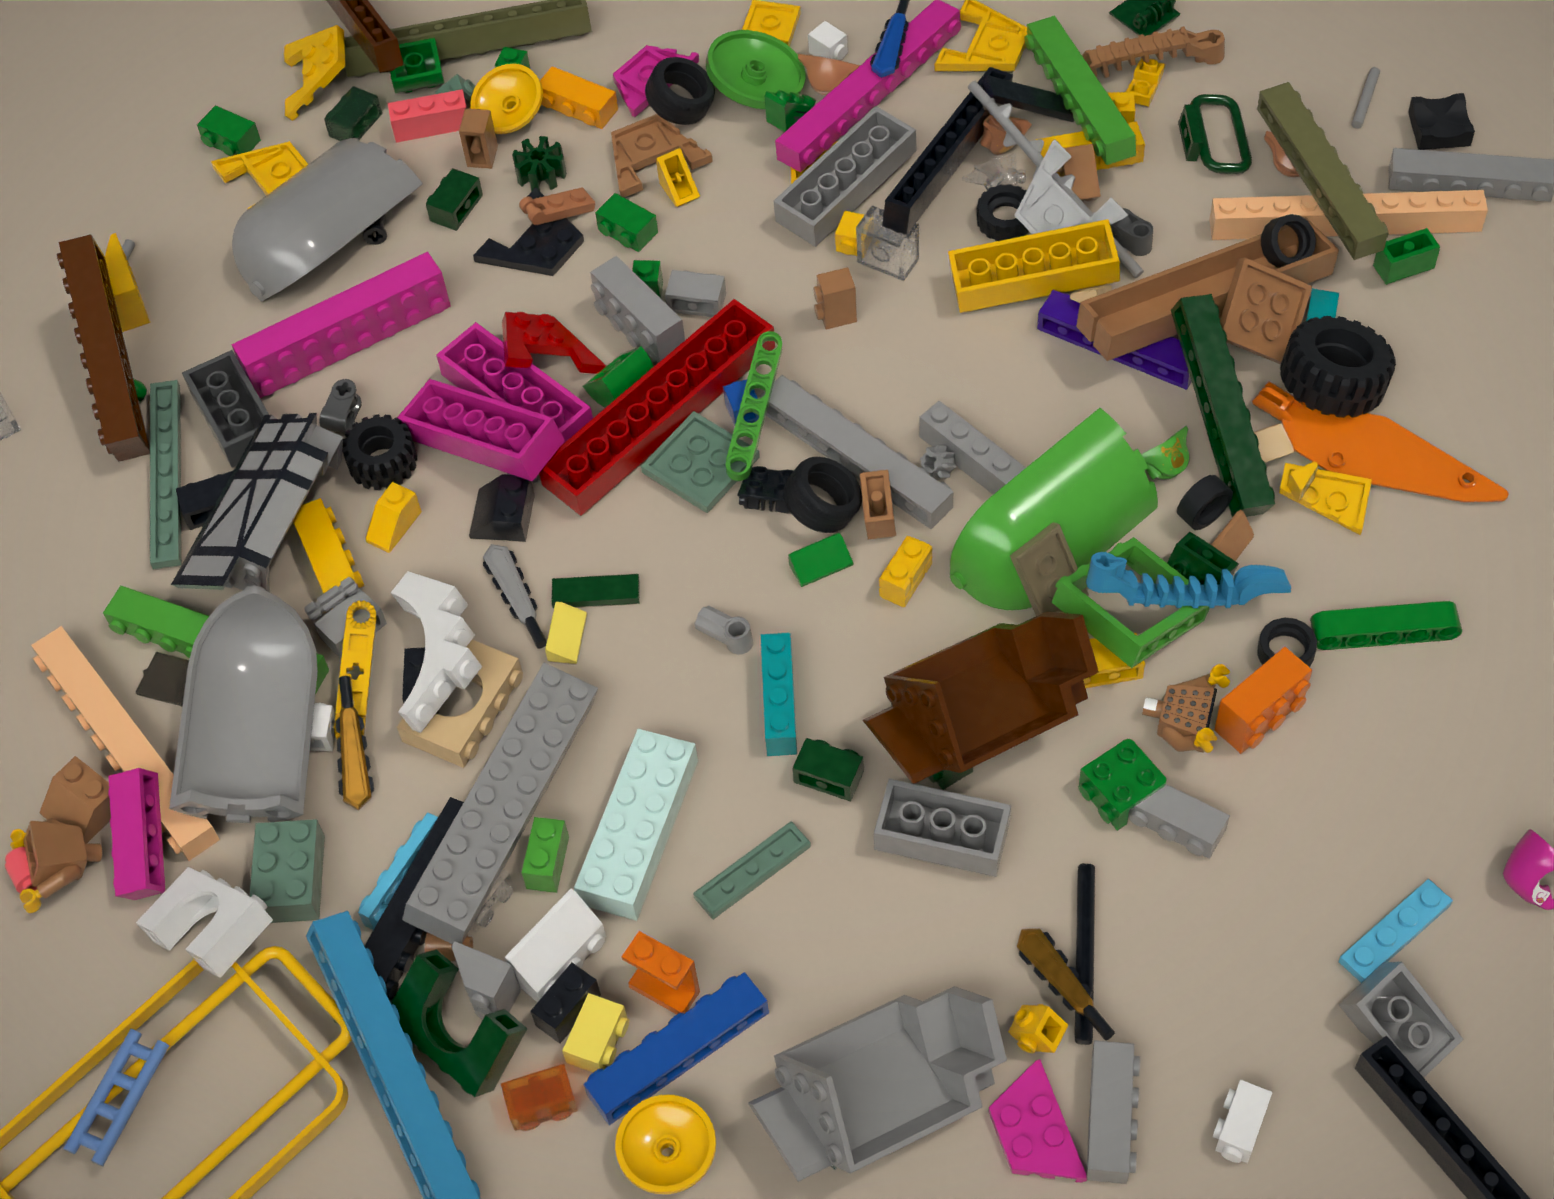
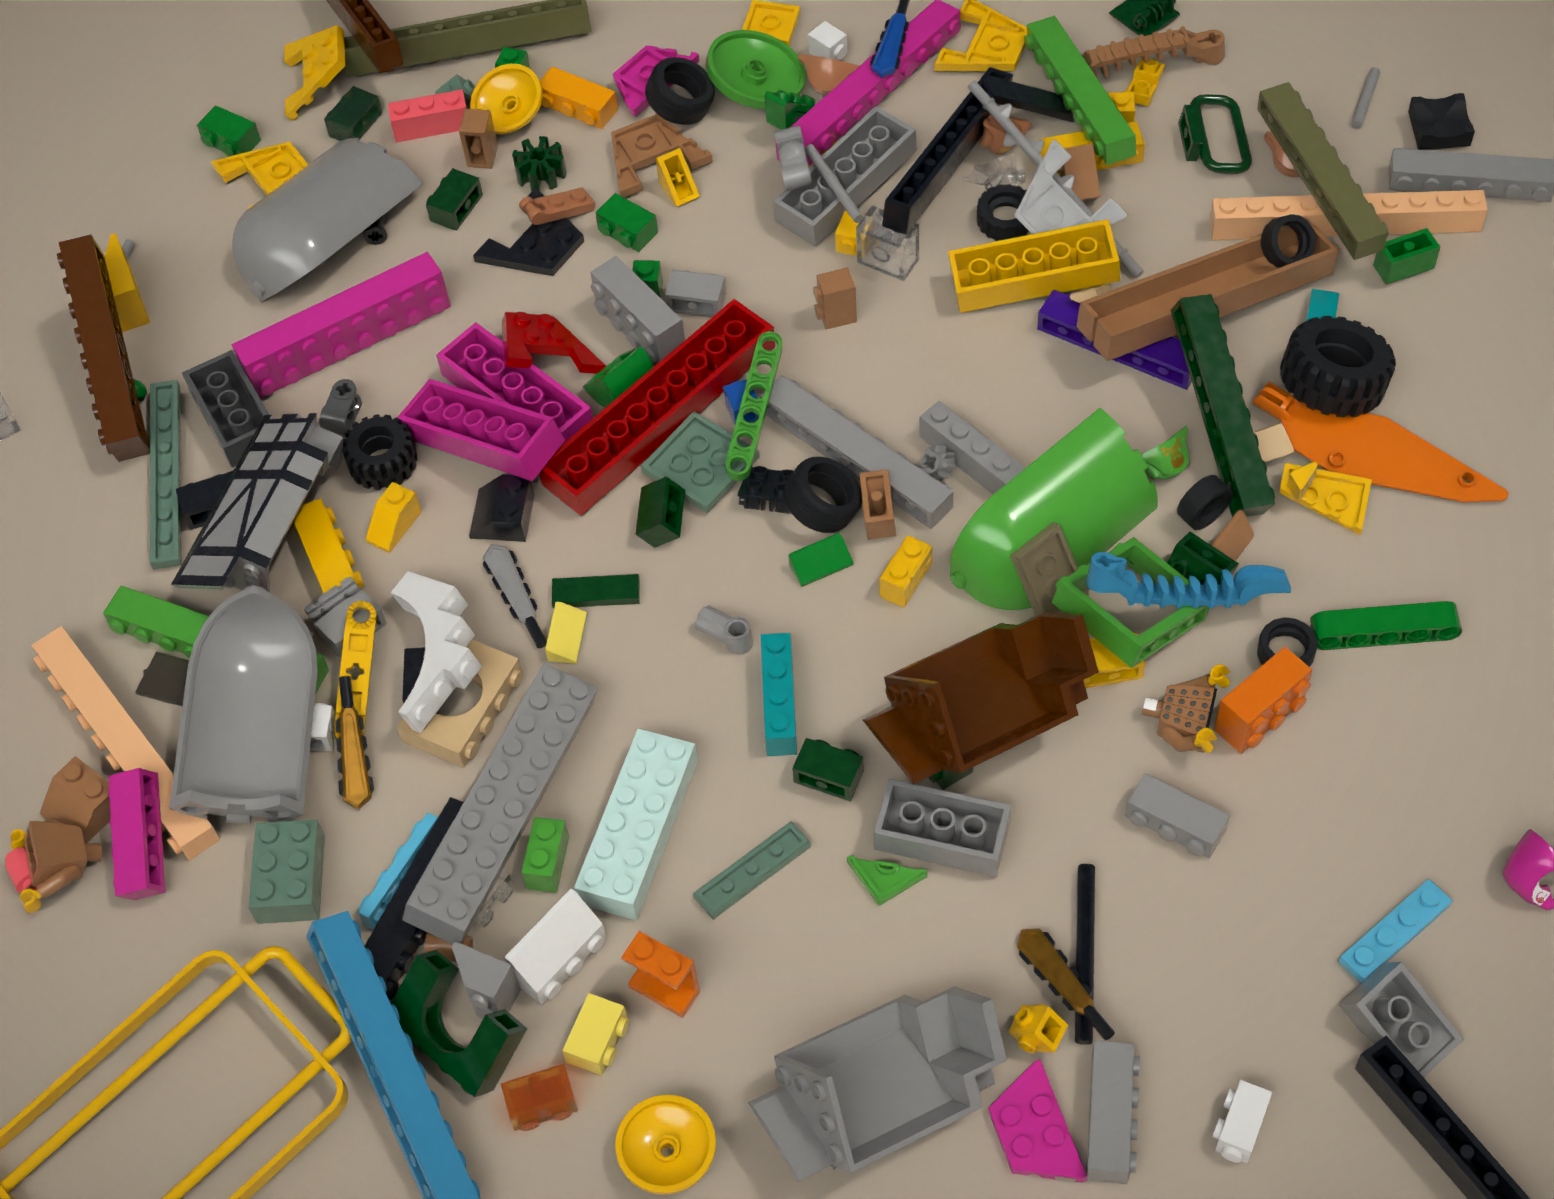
(119, 1116): medium blue bar -> none
(192, 897): white arch -> none
(420, 67): green brick -> none
(563, 1001): black brick -> none
(660, 512): none -> dark green brick
(676, 1047): blue brick -> none
(793, 158): none -> light grey piece
(833, 183): none -> light grey bar
(885, 879): none -> bright green tile
(1120, 781): green bracket -> none
(1133, 234): dark grey piece -> none
(1263, 309): medium nougat plate -> none

